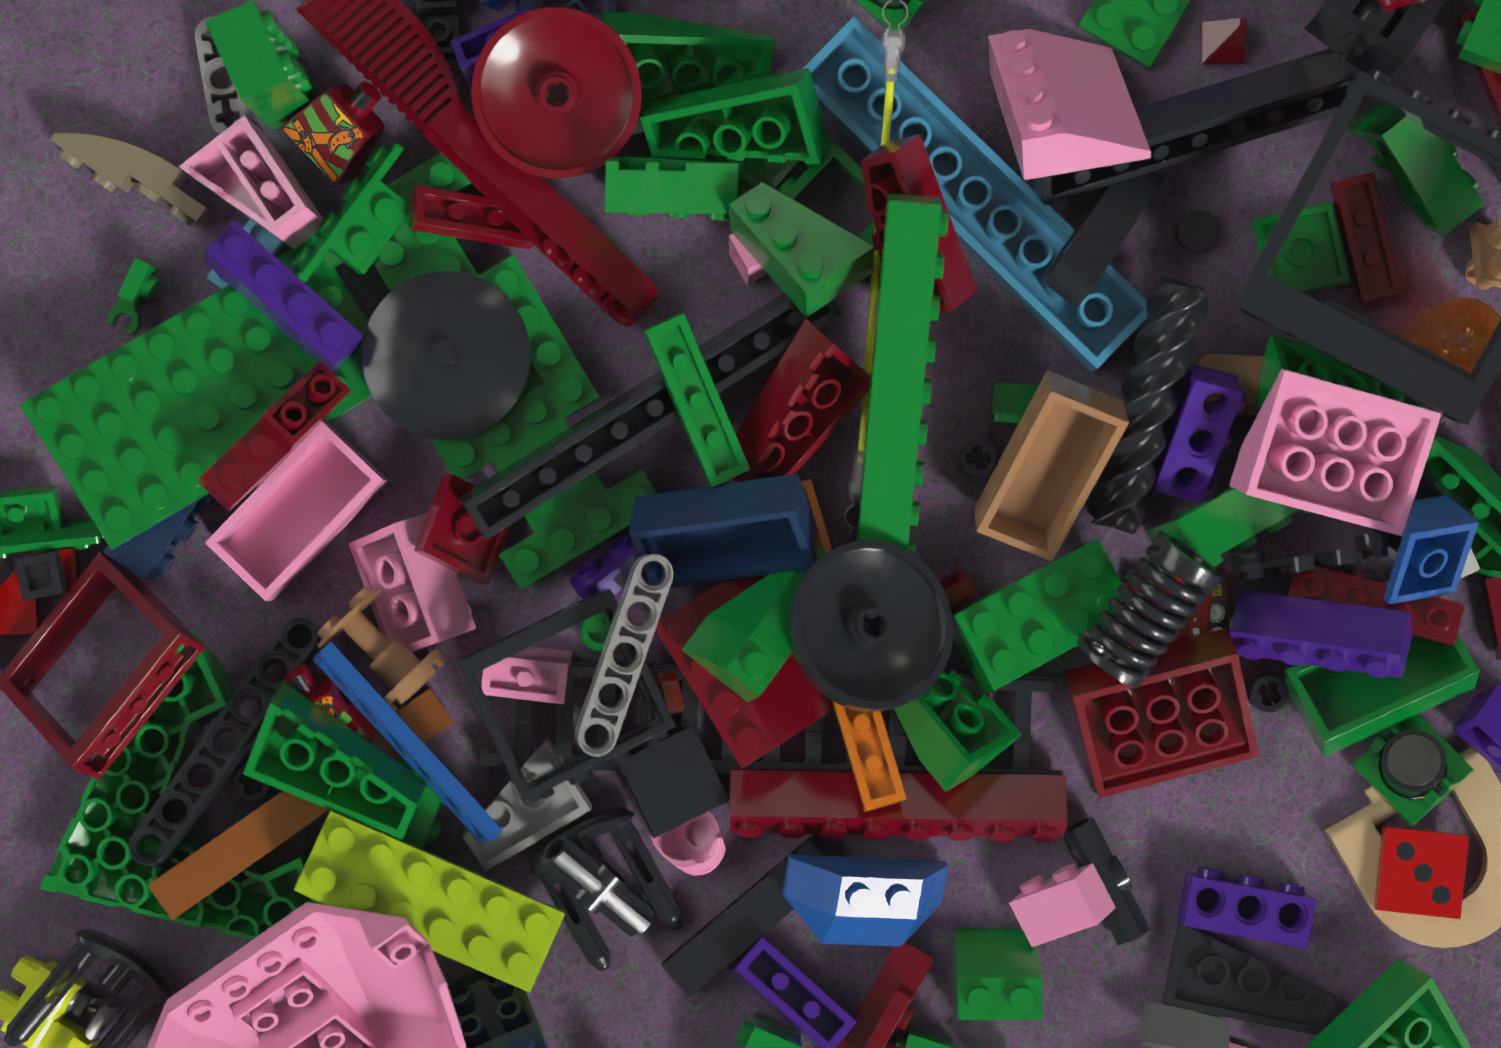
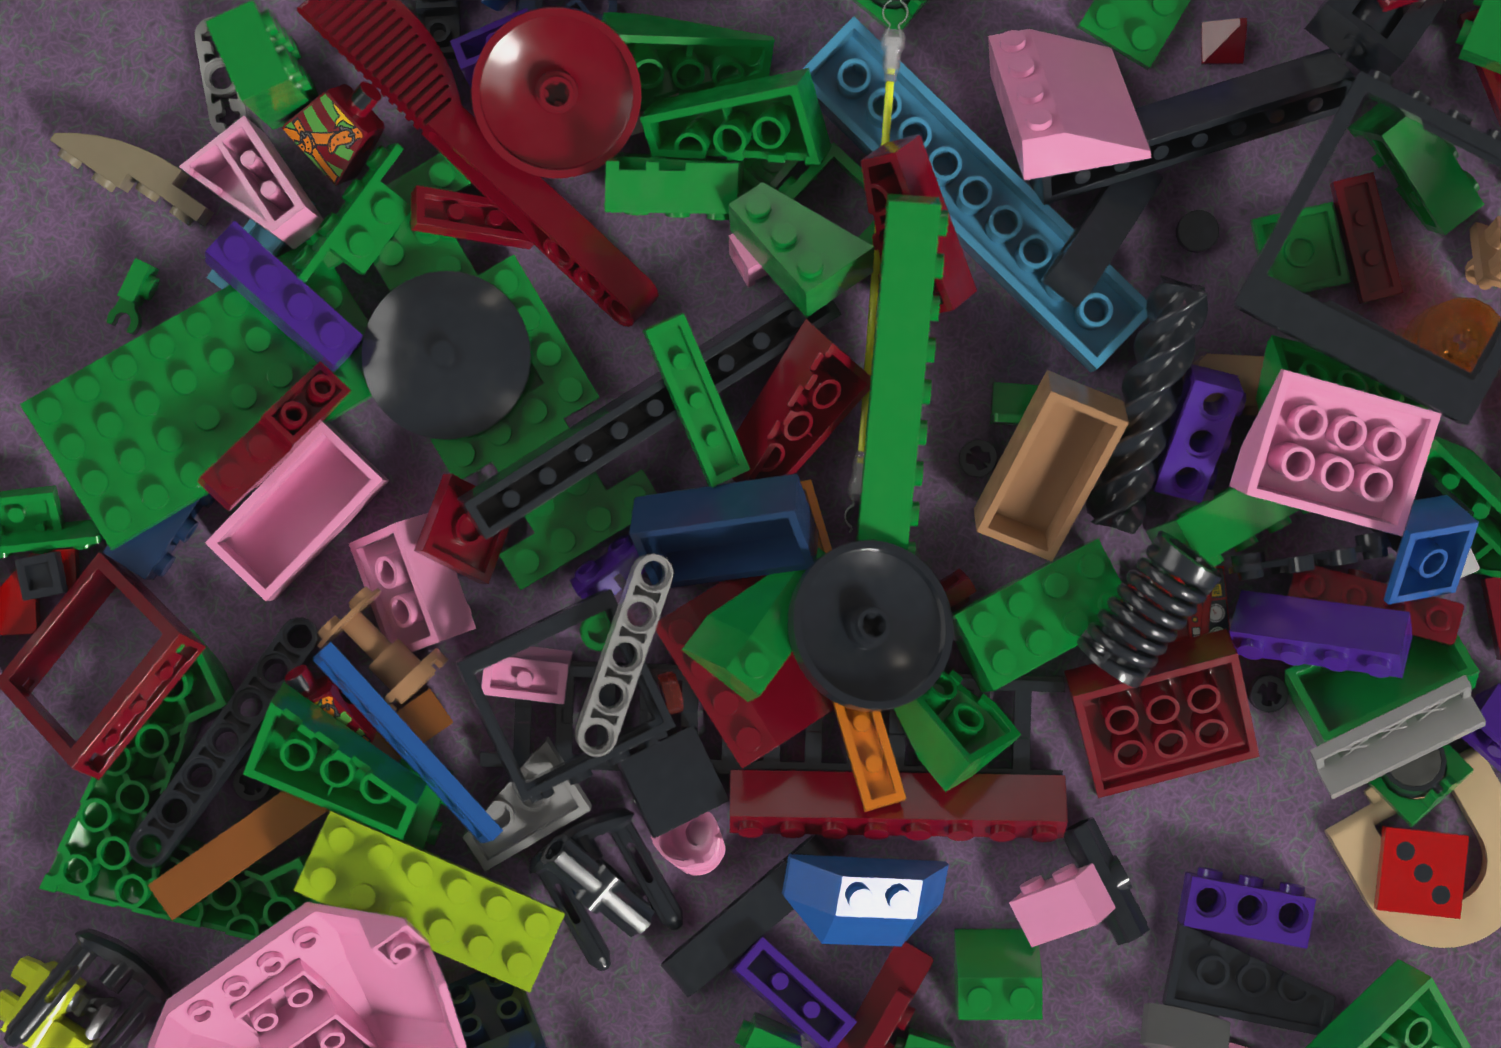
(1397, 737): none -> light grey fence

